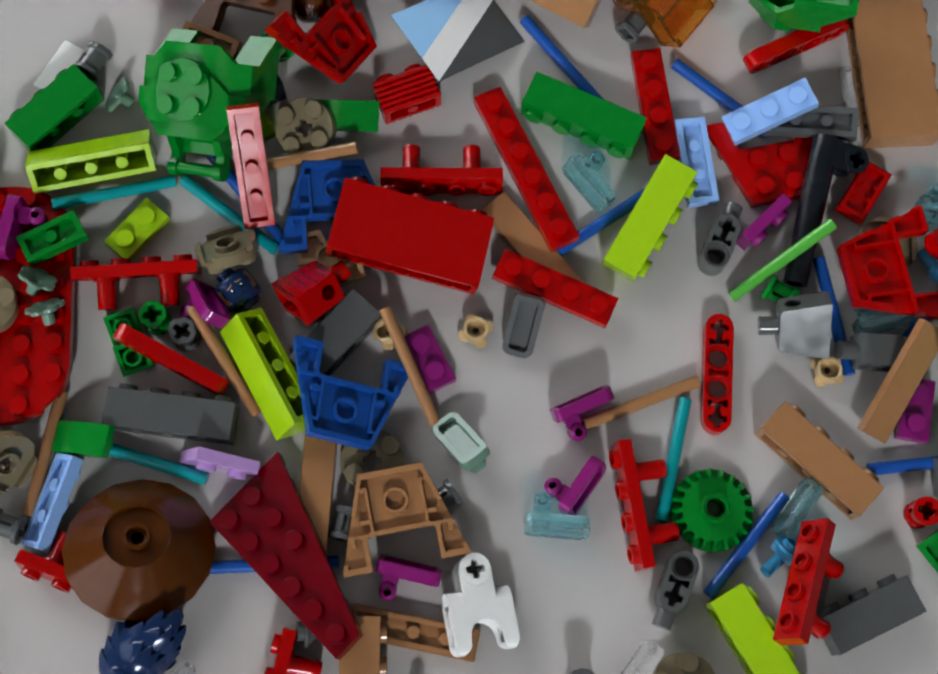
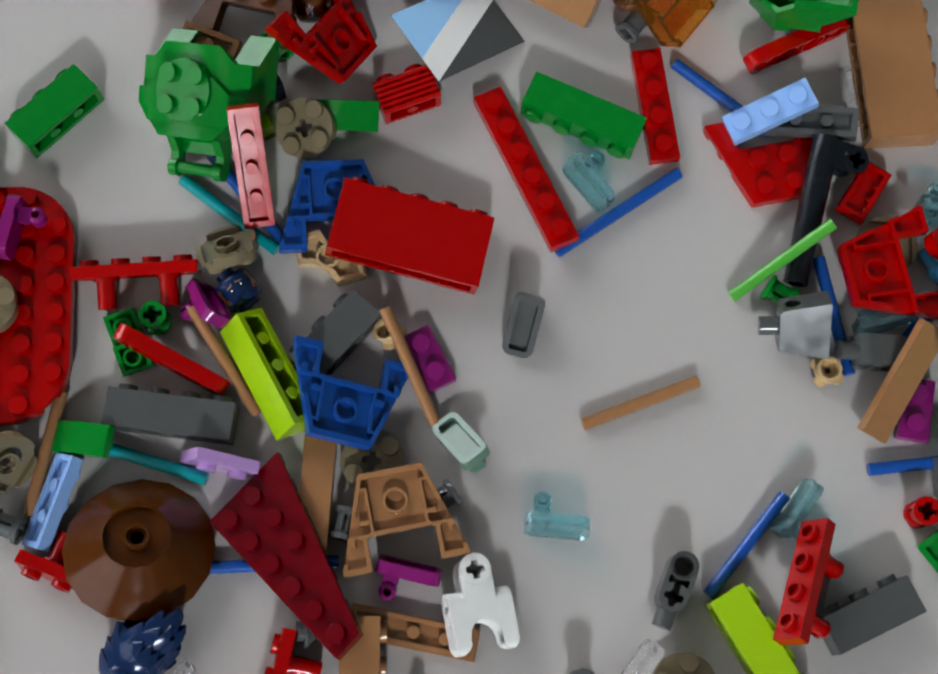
(37, 279): sand green plant -> none
(45, 310): sand green plant -> none
(52, 238): green plate -> none
(63, 59): white sticker -> none
(91, 161): lime brick -> none
(94, 60): dark grey bush -> none
(113, 192): teal bar -> none
(119, 95): sand green plant -> none
(137, 230): lime plate -> none
(184, 325): dark grey bush -> none
(311, 290): red torso -> none
(312, 155): medium nougat bar -> none
(452, 181): red plate -> none
(475, 322): tan plate -> none
(524, 236): medium nougat tile -> none
(555, 288): red plate -> none
(557, 56): blue bar -> none
(569, 411): magenta piece -> none
(573, 498): magenta piece -> none
(633, 518): red plate -> none
(649, 219): lime brick -> none
(673, 459): teal bar -> none
(695, 522): green gear -> none
(696, 154): light blue plate -> none
(713, 373): red beam -> none
(730, 221): dark grey piece -> none
(757, 230): magenta plate -> none
(784, 552): dark azure plate -> none
(818, 458): medium nougat brick -> none

